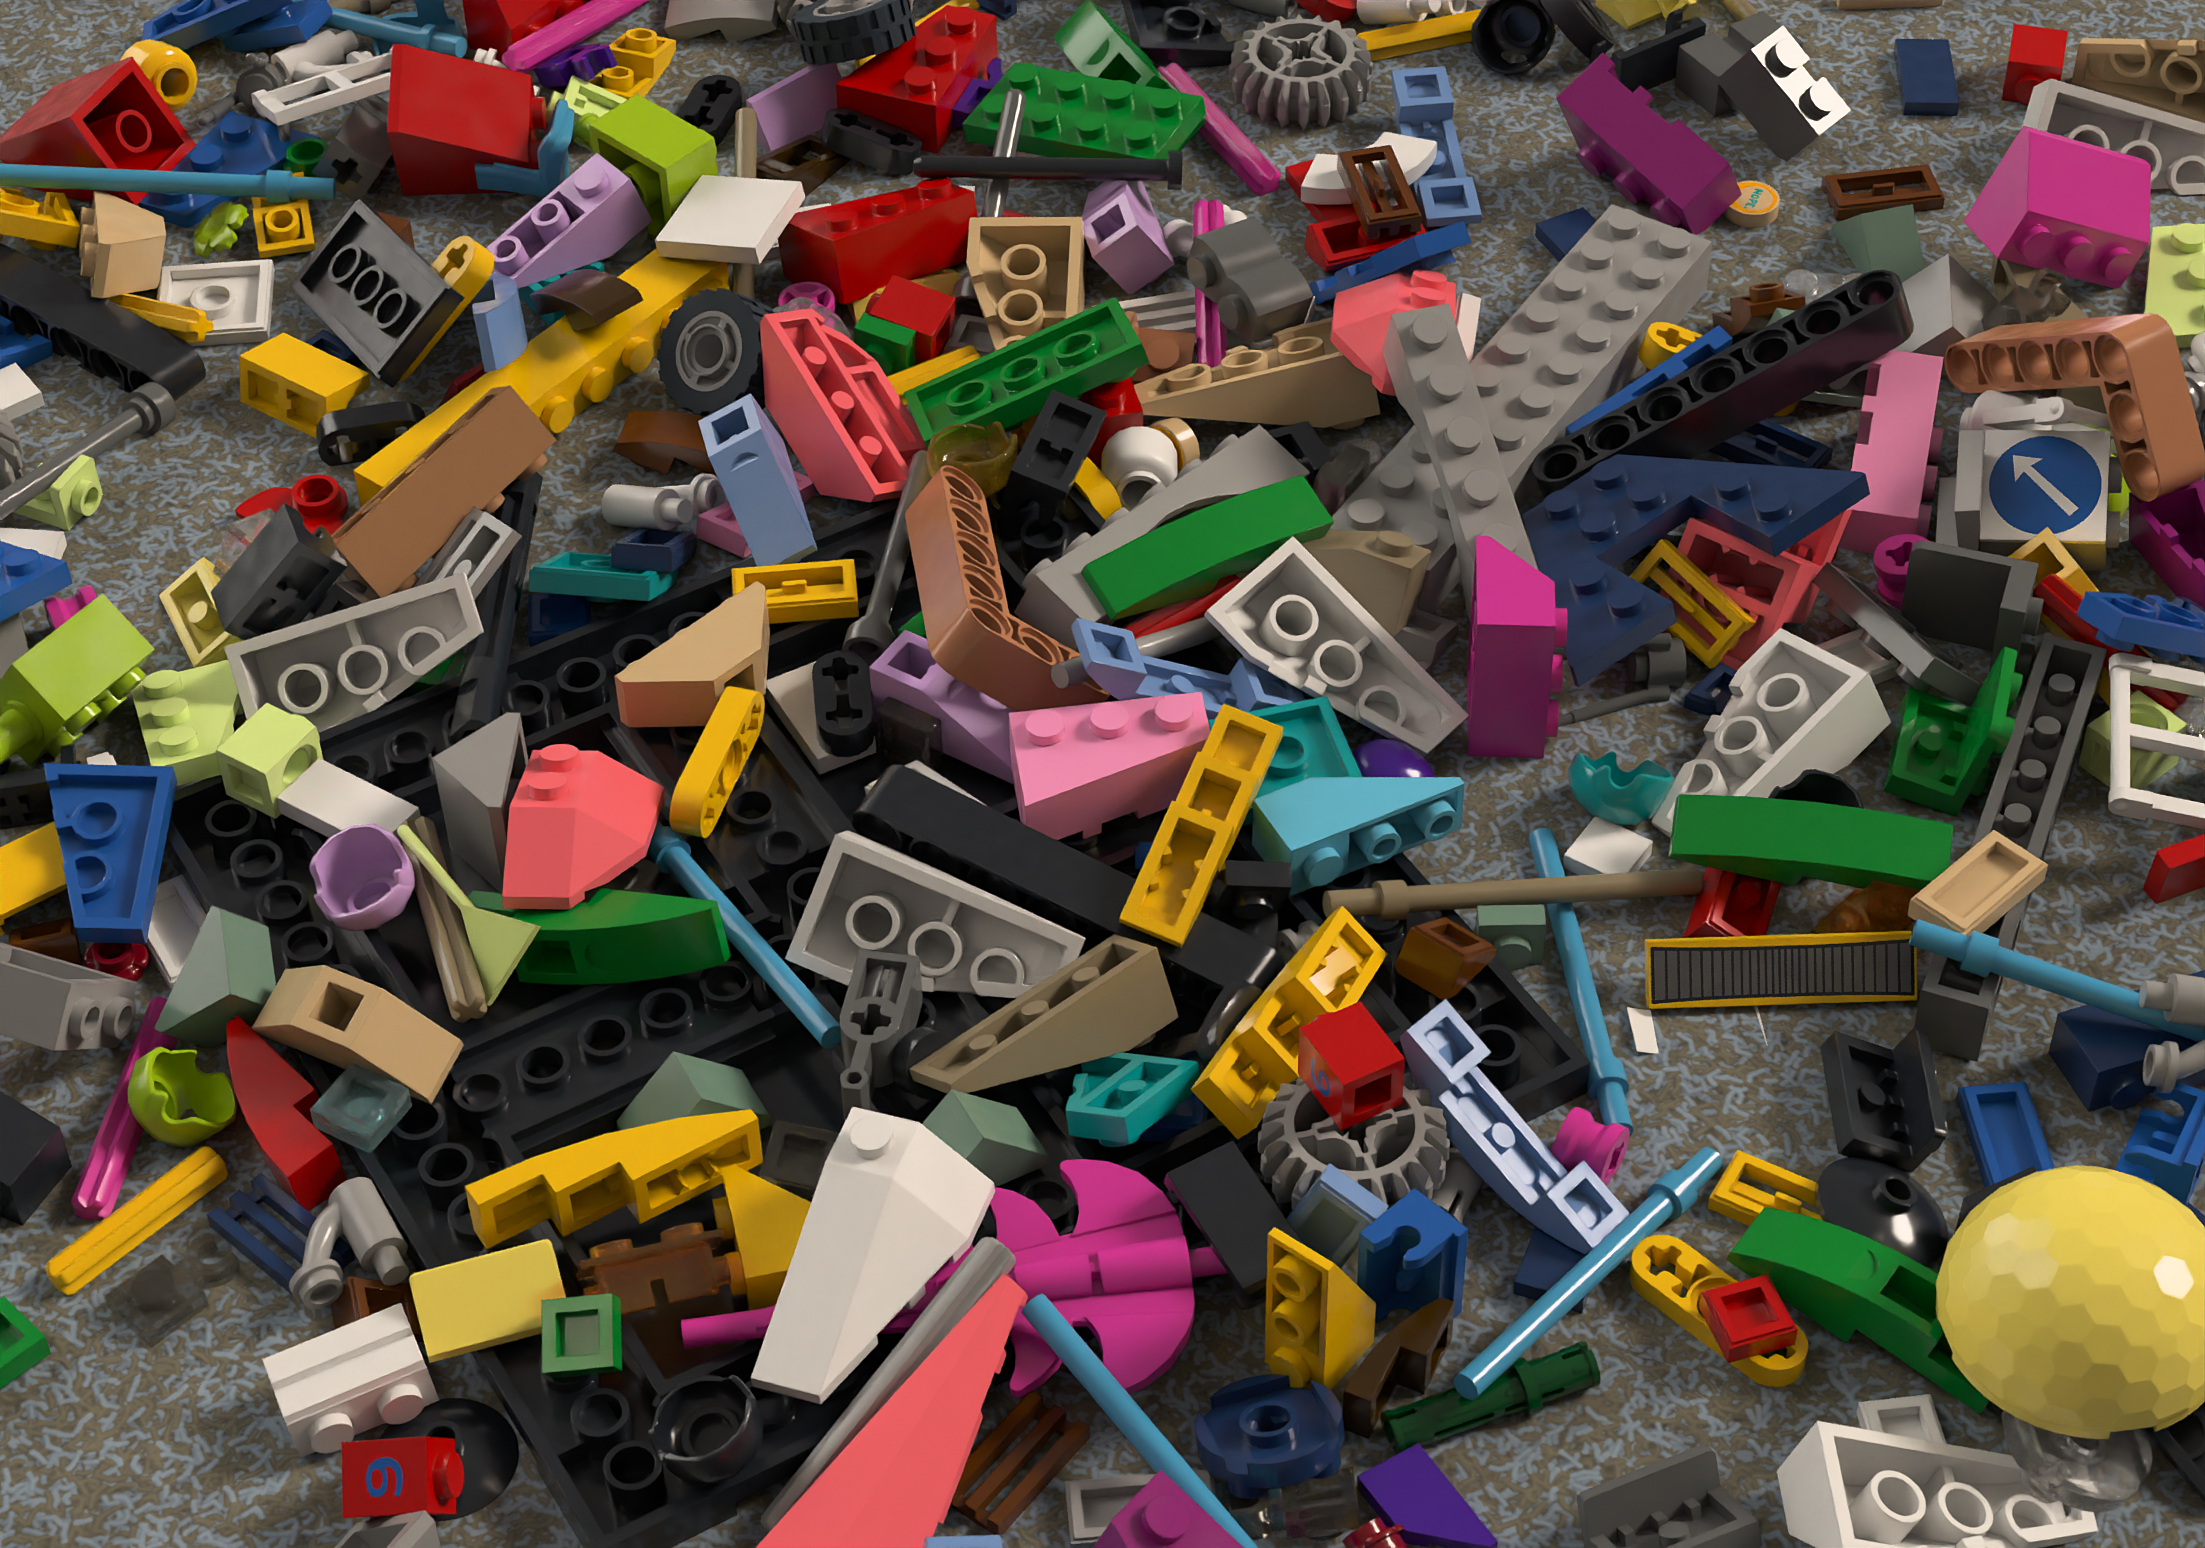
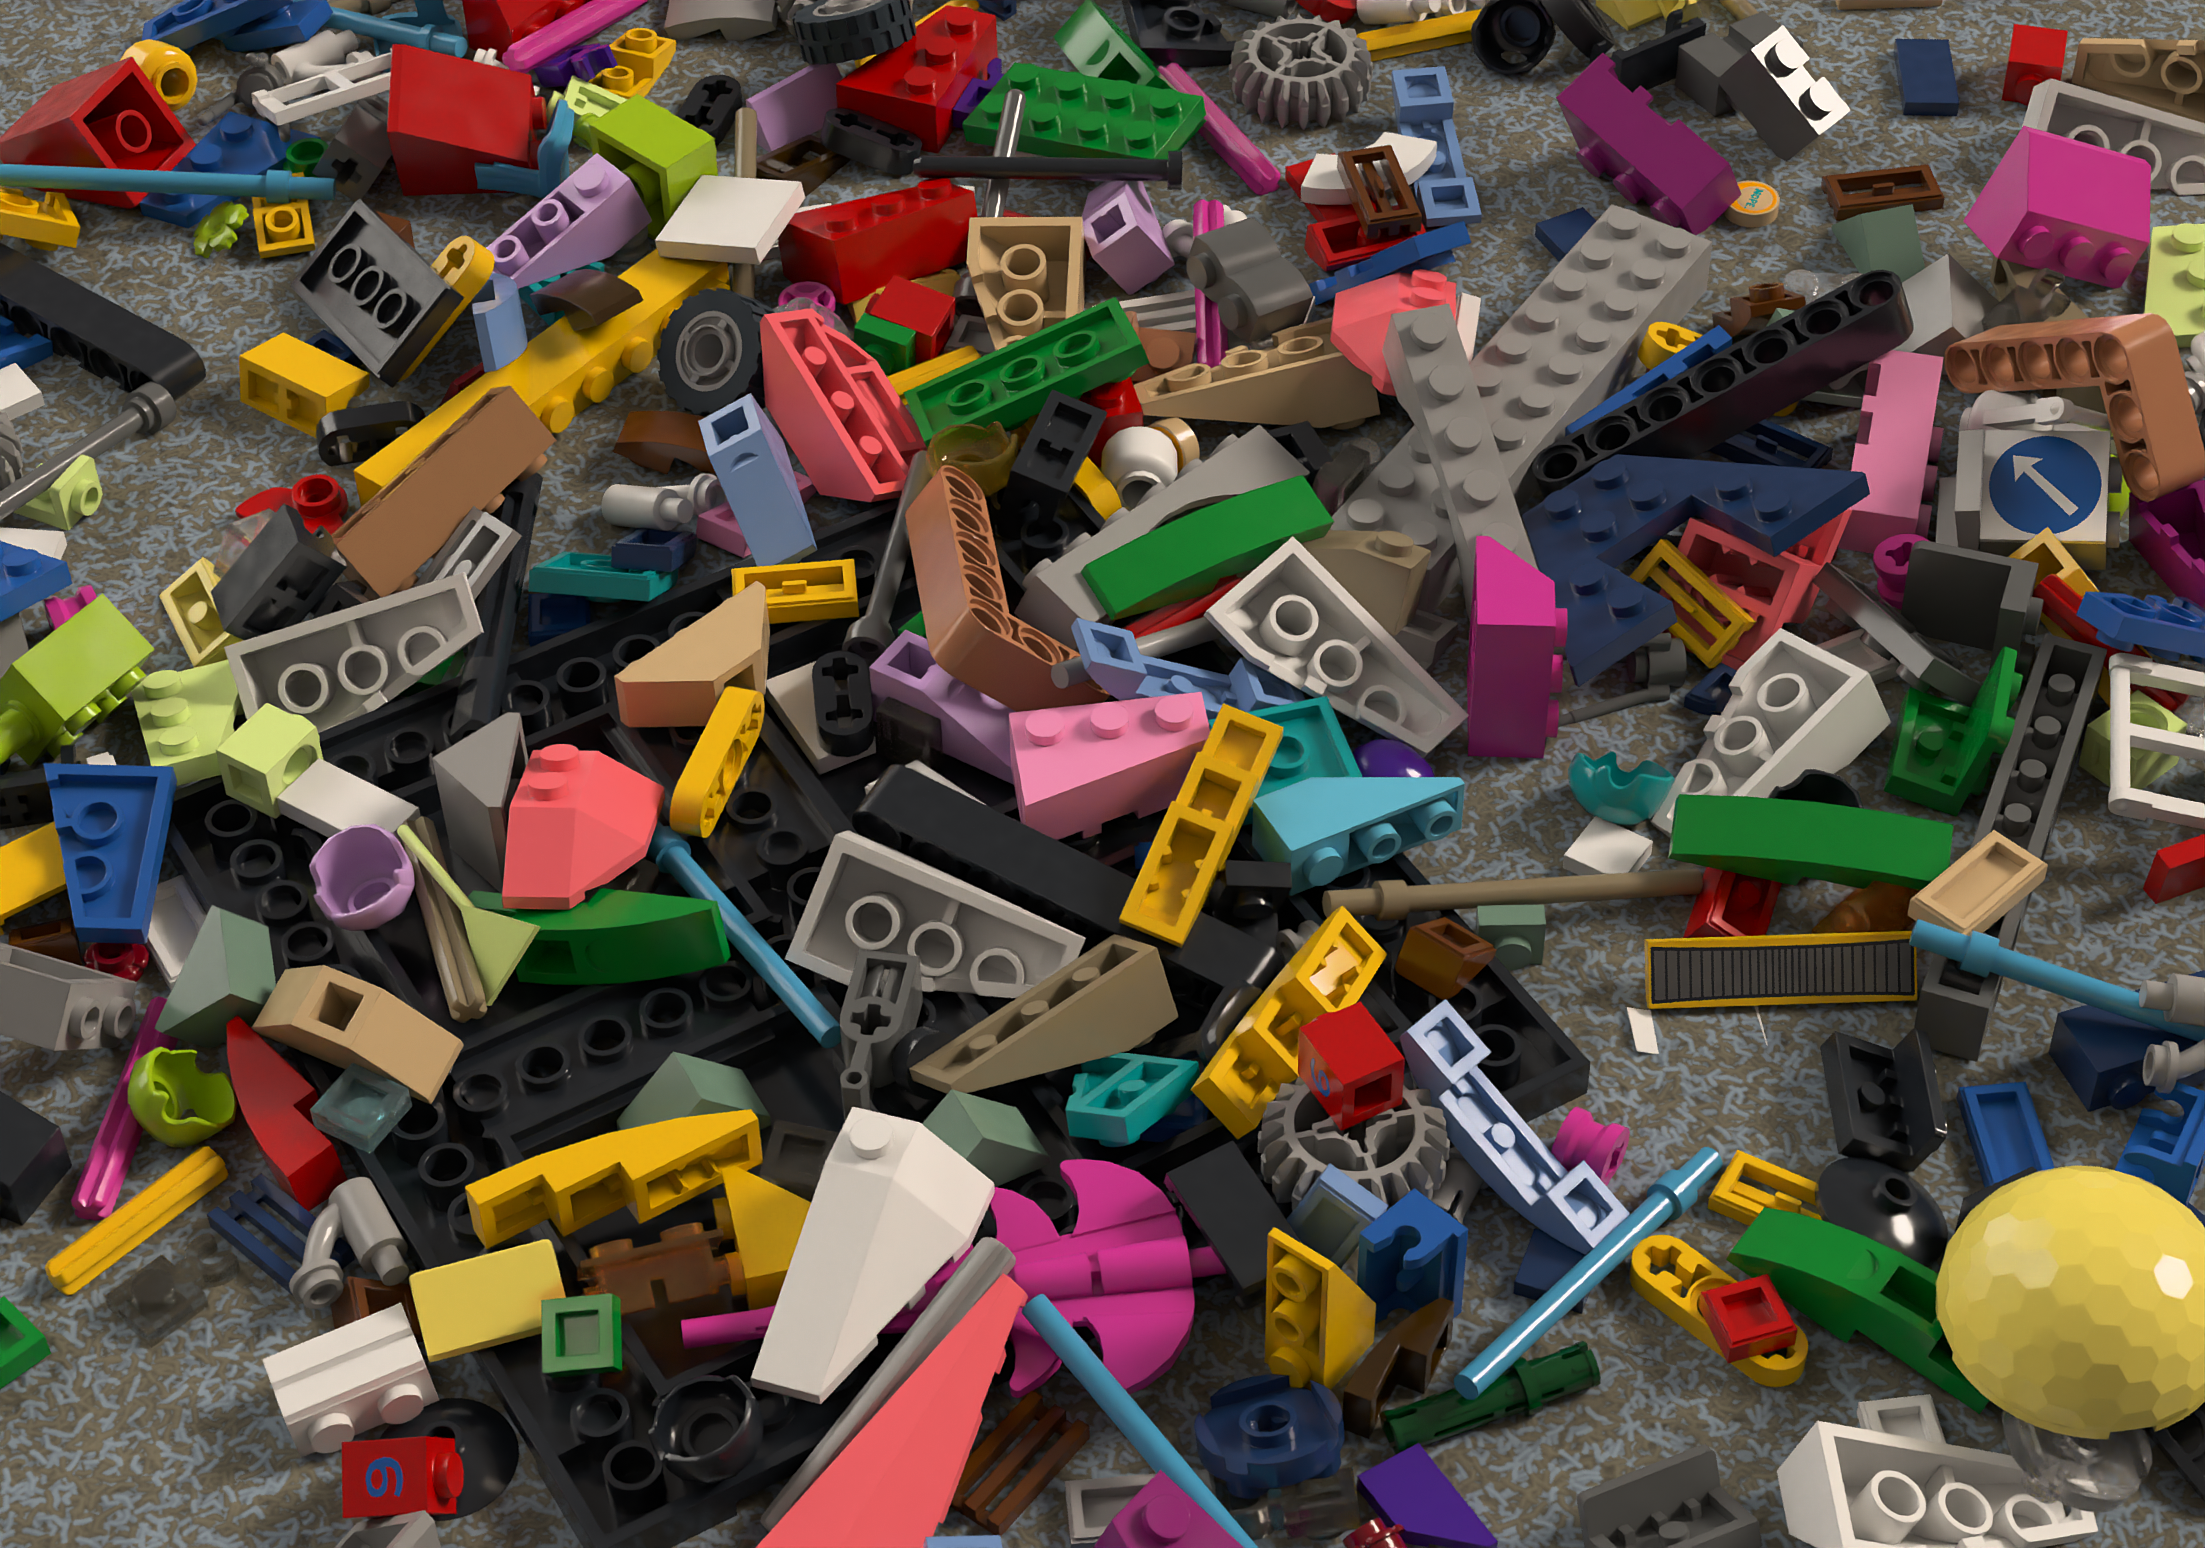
(120, 246): tan slope -> none
(179, 320): yellow axle -> none
(231, 293): white tile -> none
(1607, 1073): dark azure bar -> none

